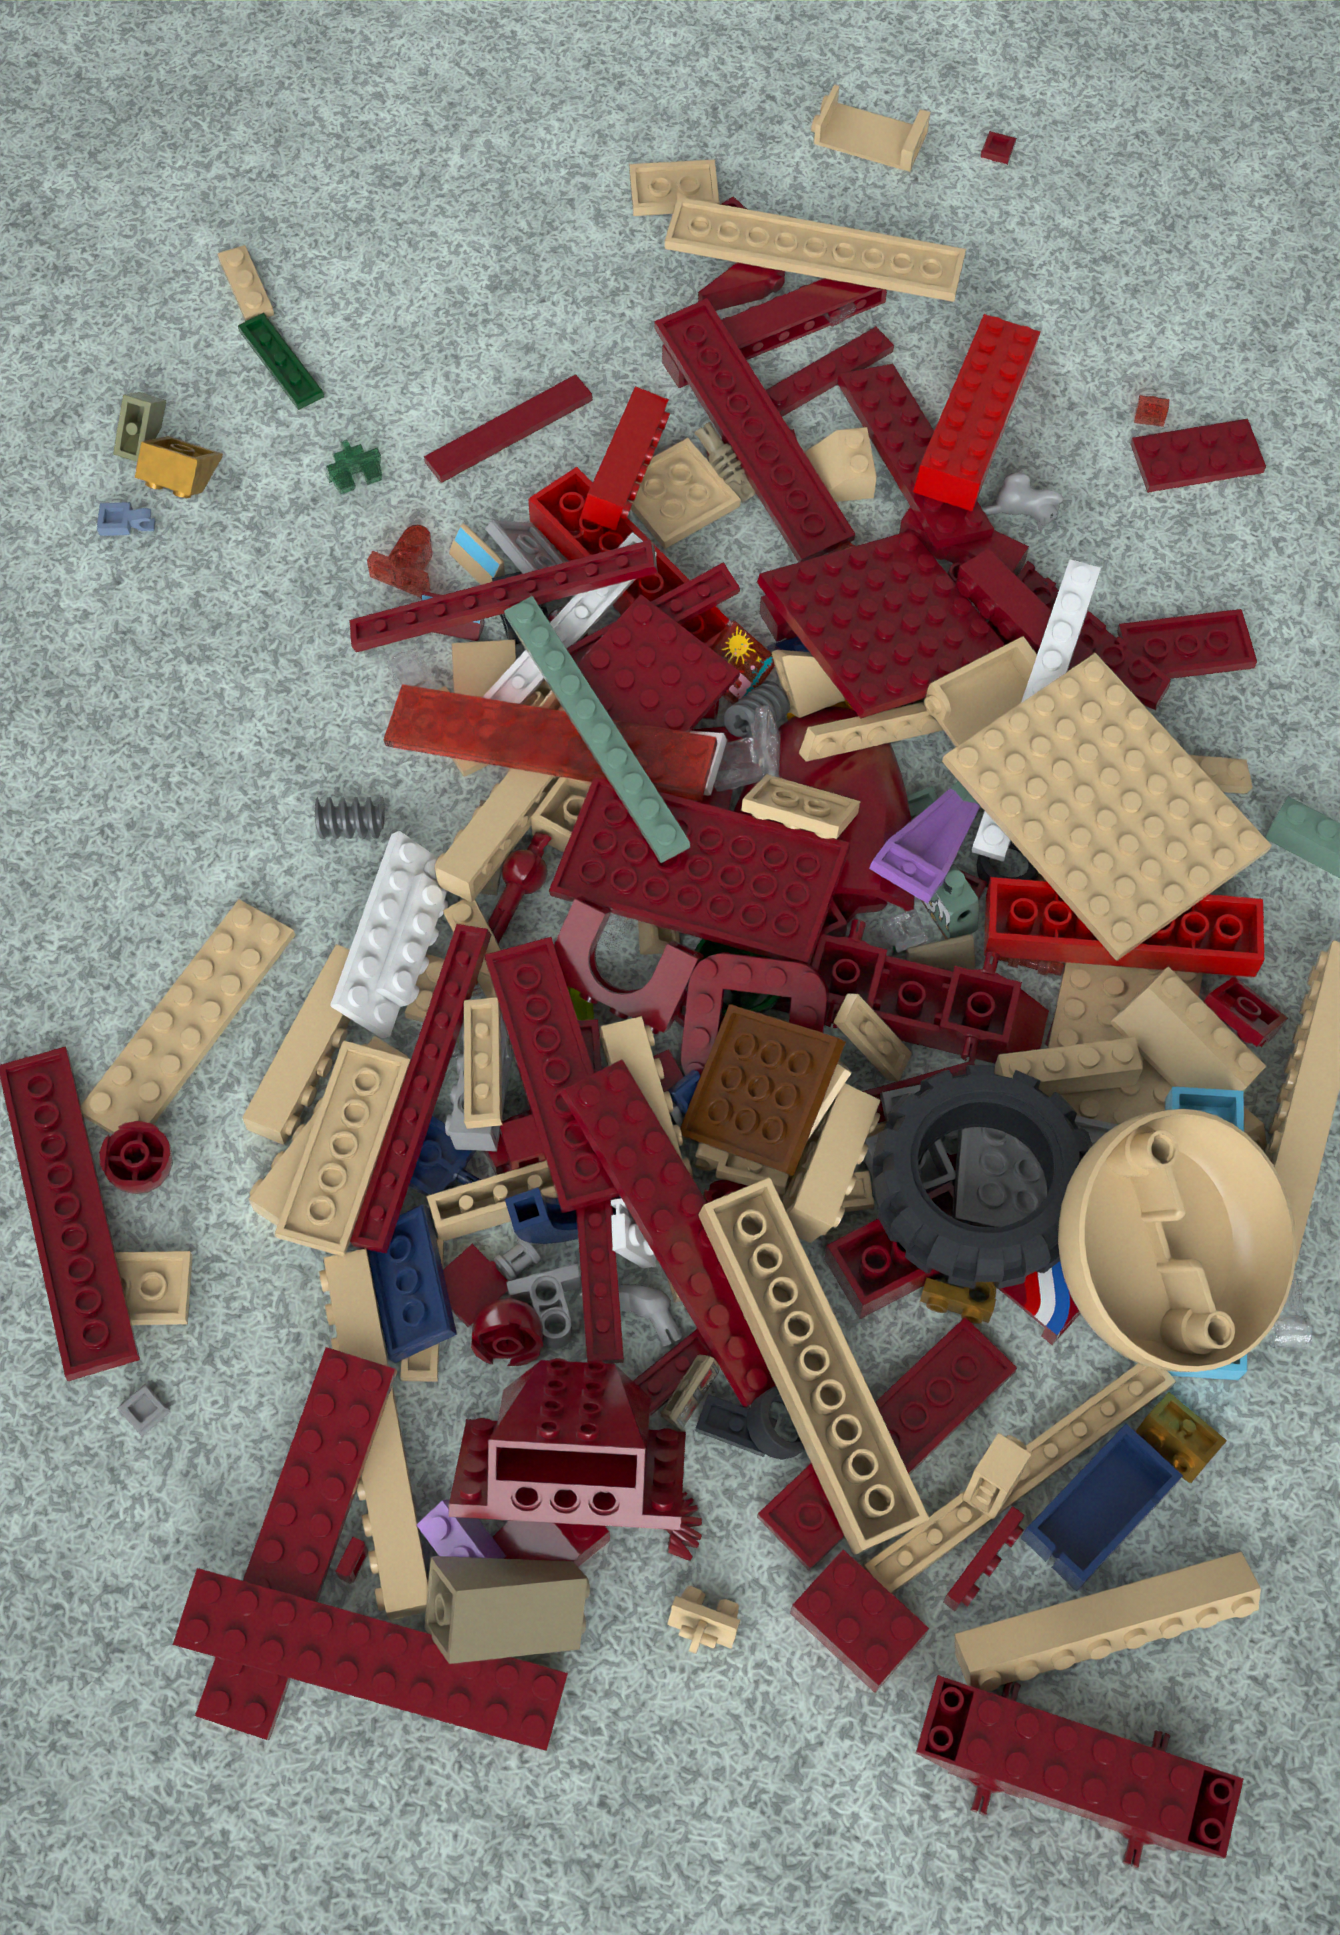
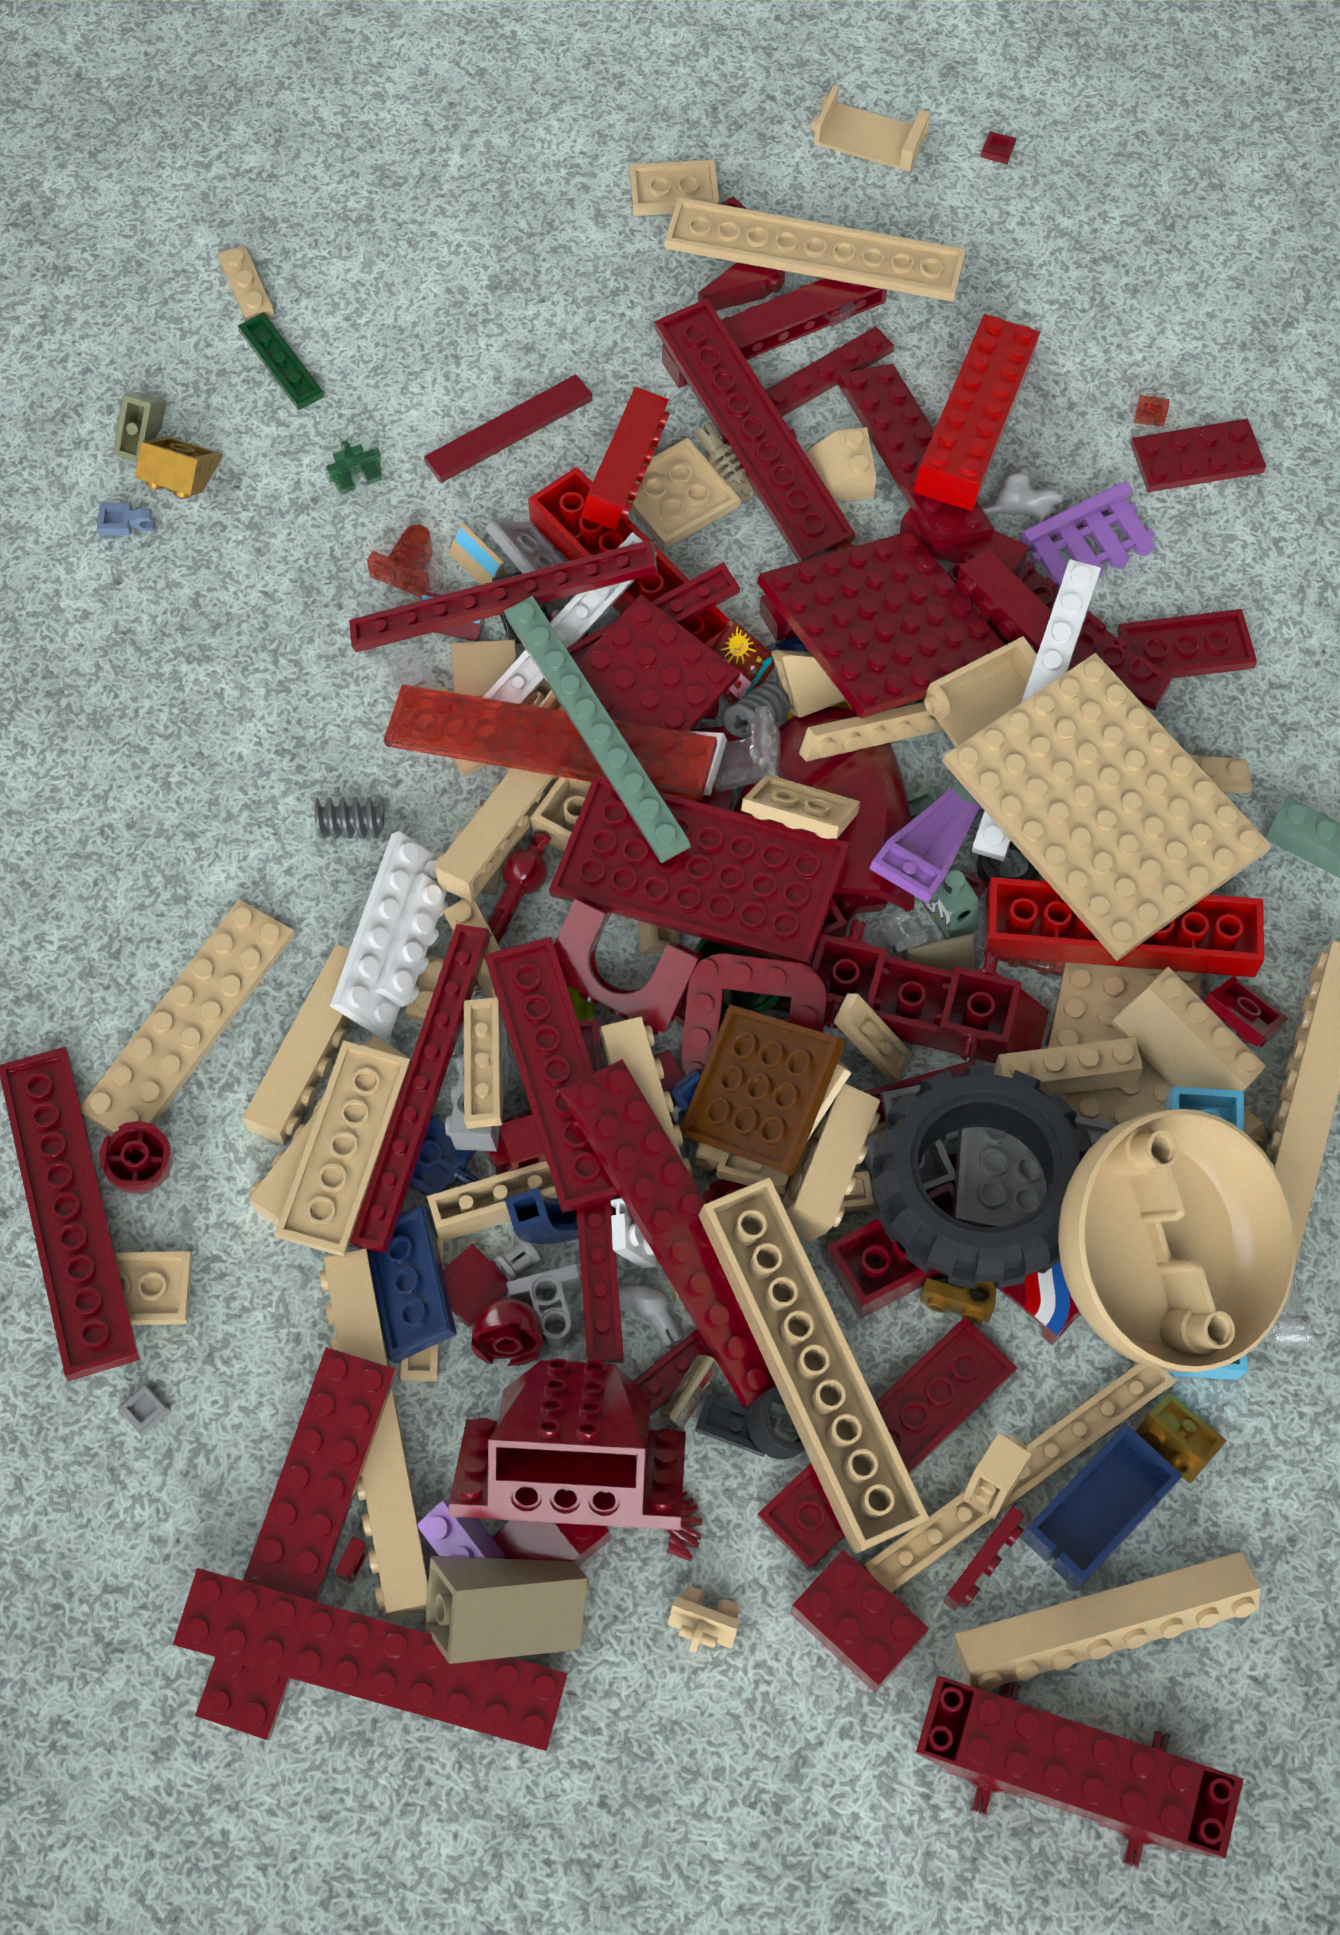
(1090, 515): none -> medium lavender fence

